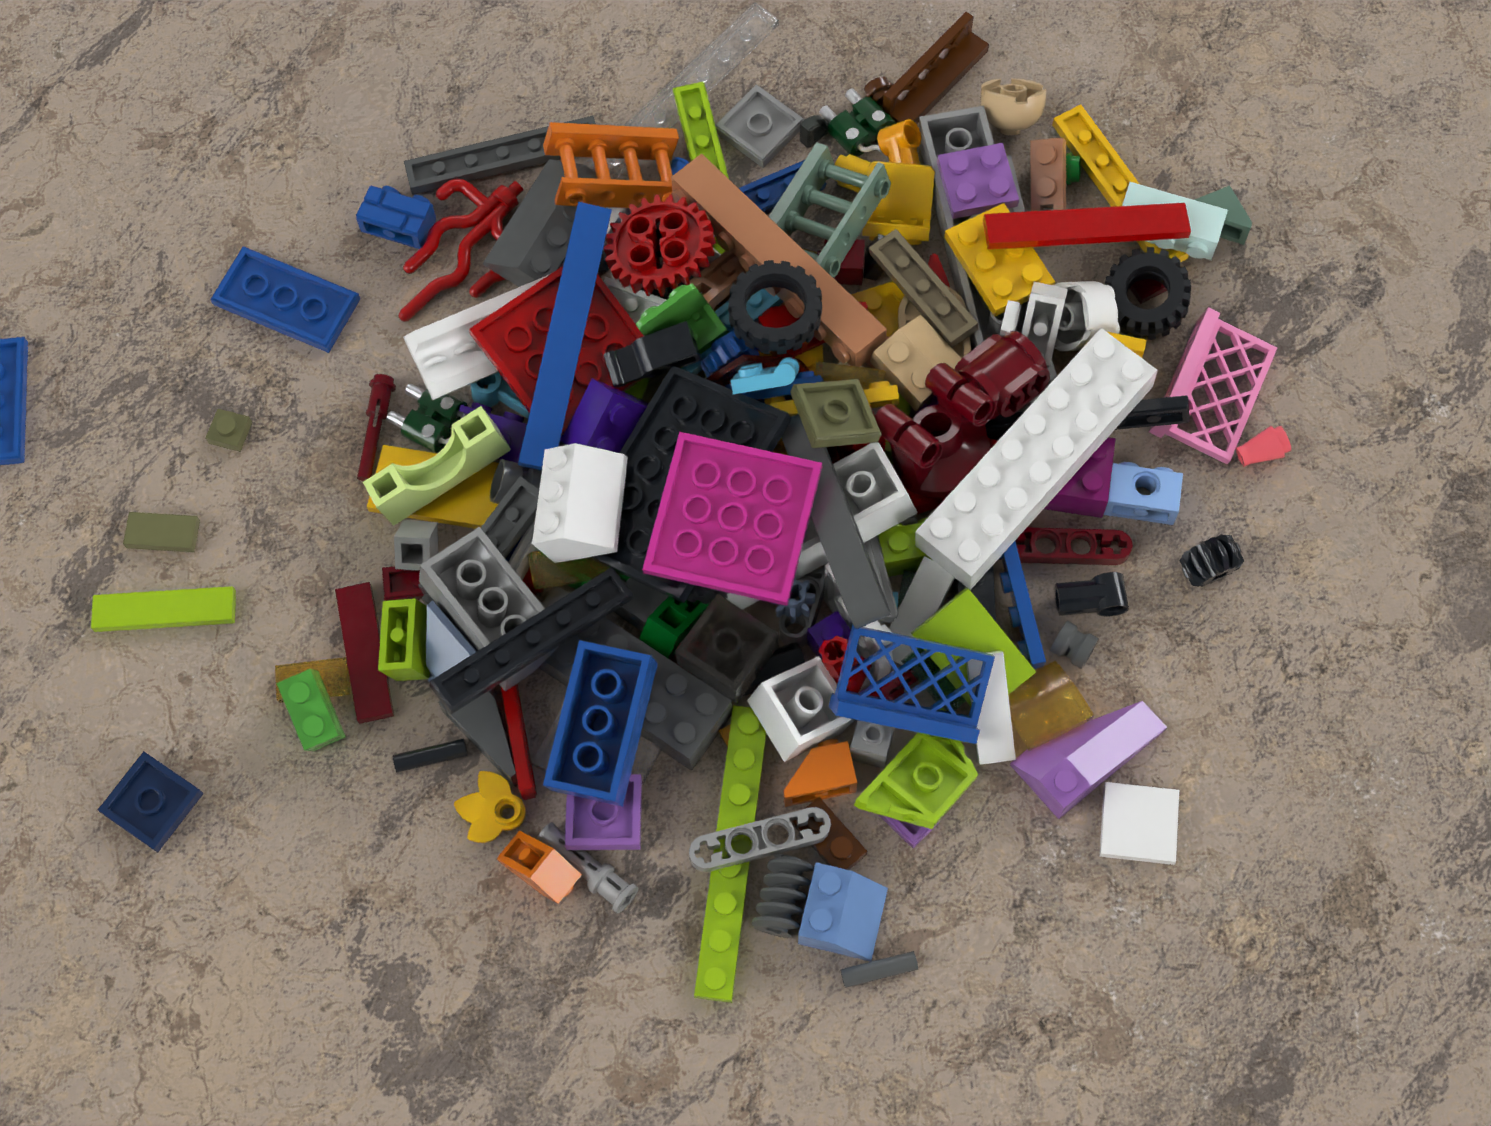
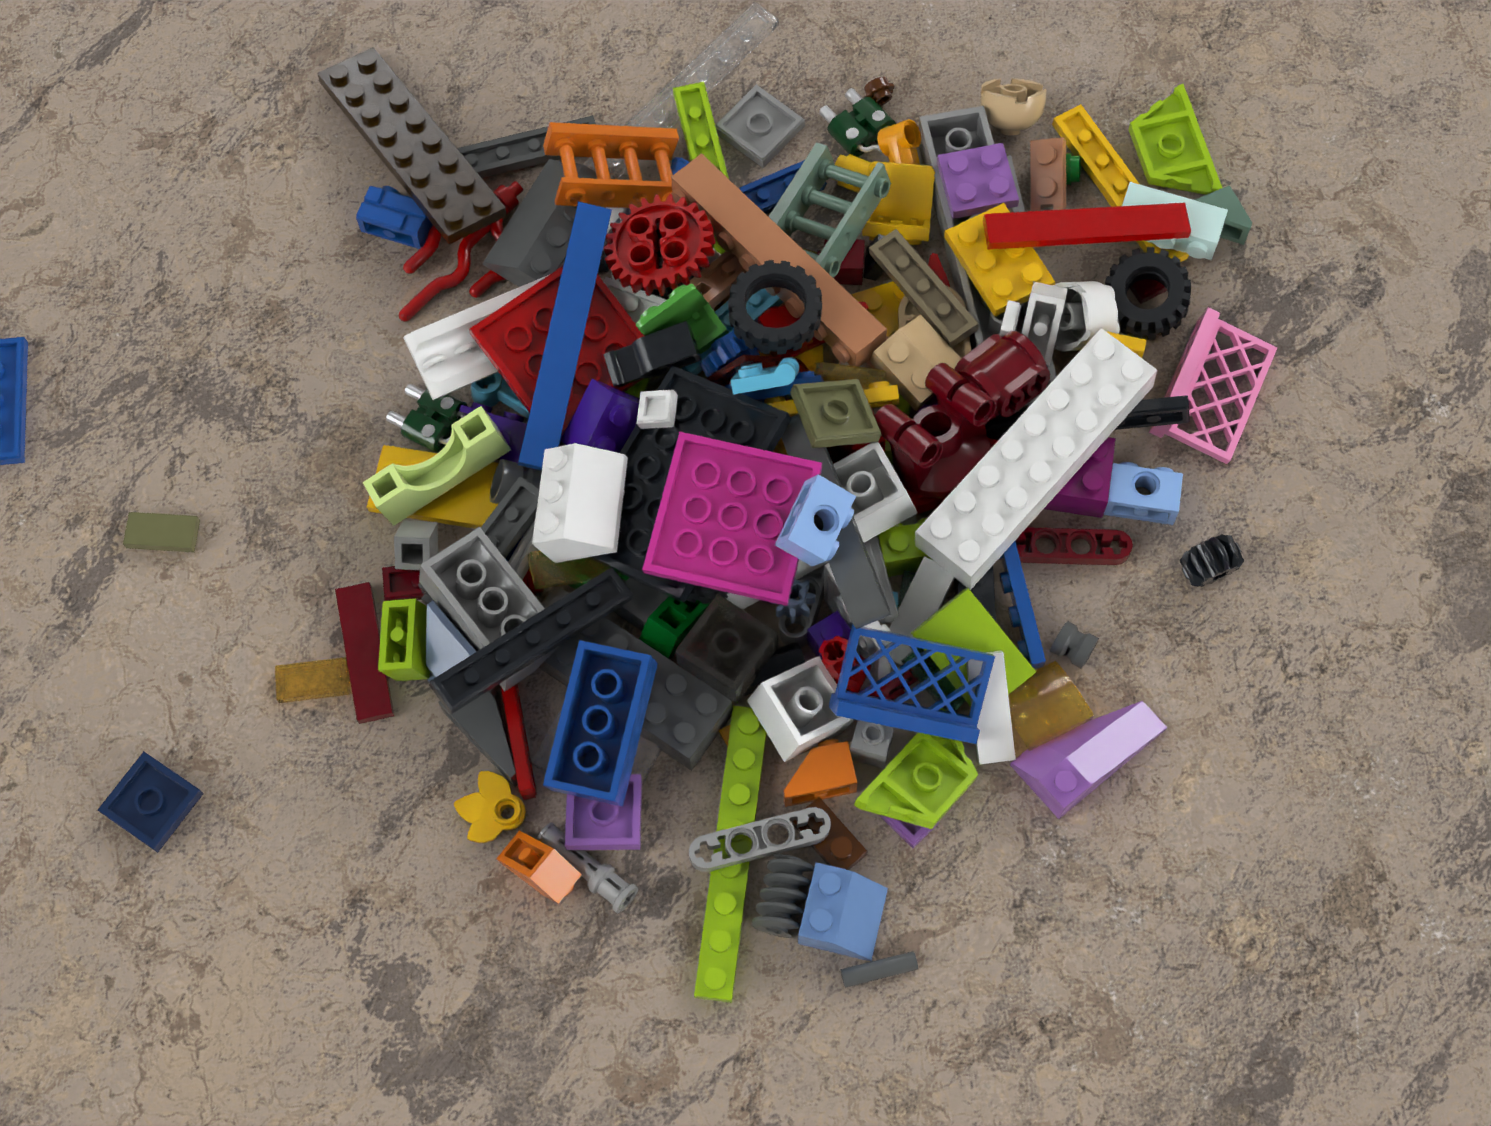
(163, 609): lime tile -> none
(229, 430): olive plate -> none
(285, 299): blue tile -> none
(311, 710): bright green brick -> none
(380, 395): dark red pin -> none
(412, 145): none -> plate
(430, 755): black piece -> none
(657, 409): none -> white tile
(799, 532): none -> light blue brick
(812, 130): pearl dark grey tile -> none
(935, 72): reddish brown fence -> none
(1102, 595): black piece -> none
(1139, 823): white tile -> none
(1174, 146): none -> lime wing
(1265, 446): coral cone -> none

